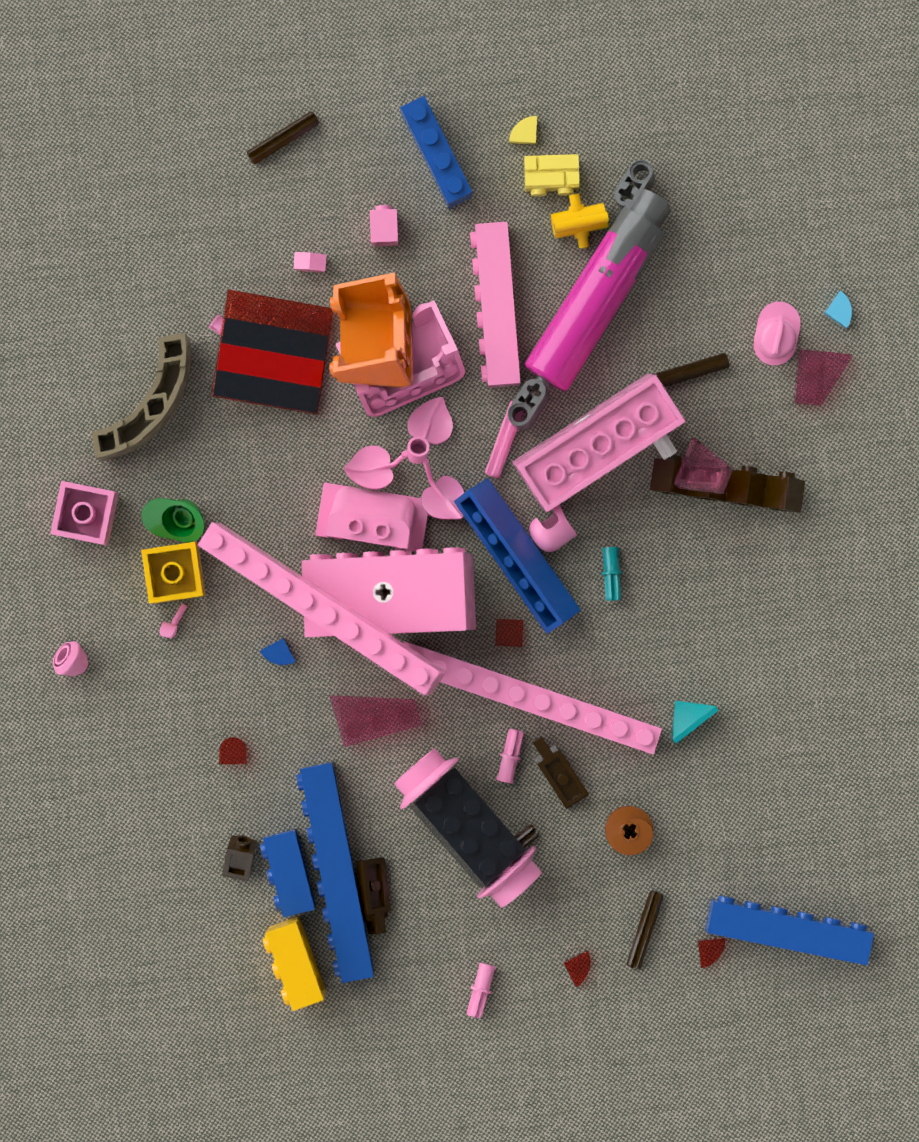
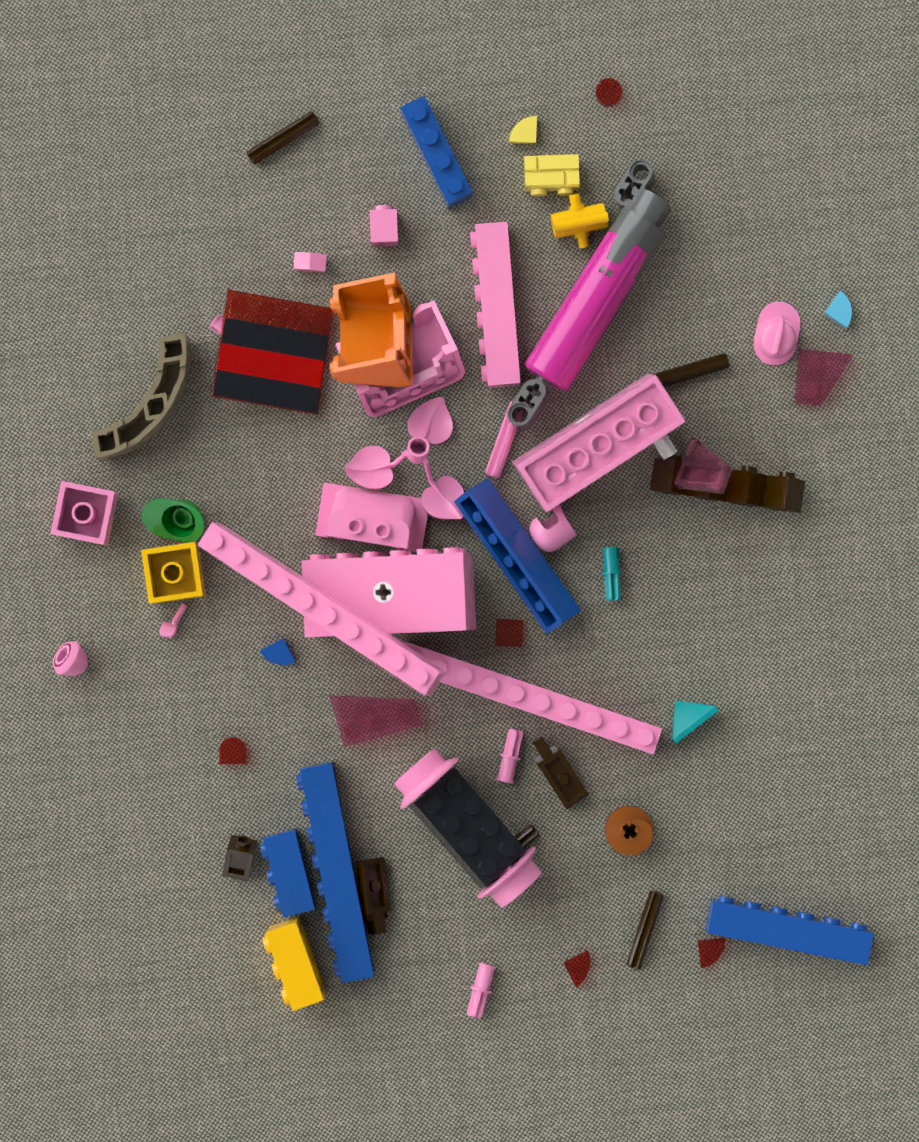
(608, 92): none -> clear red tile

